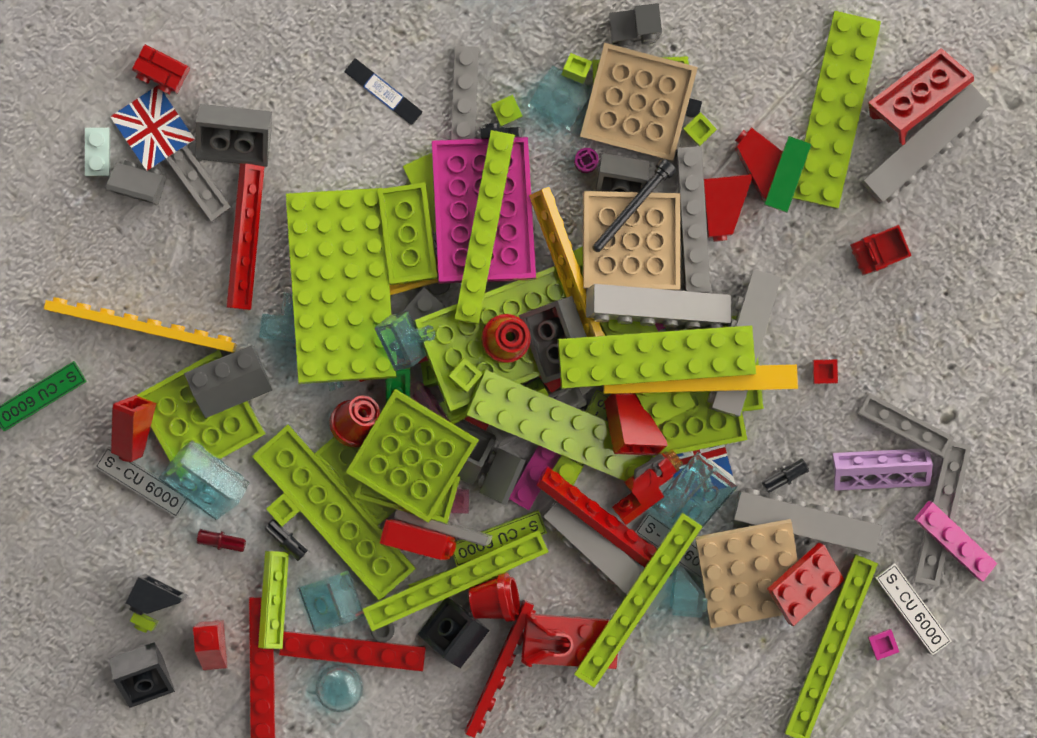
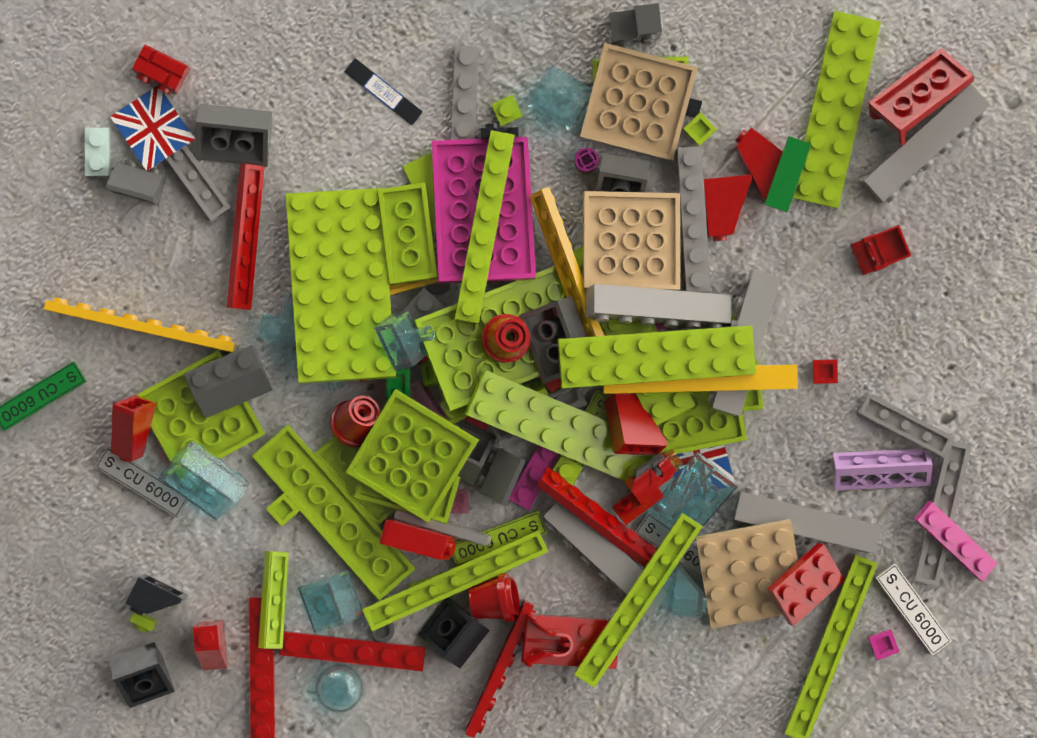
(220, 540): dark red axle -> none
(285, 539): black axle -> none
(465, 375): lime plate -> none
(576, 68): lime plate -> none
(663, 170): black piece -> none
(785, 475): black axle -> none

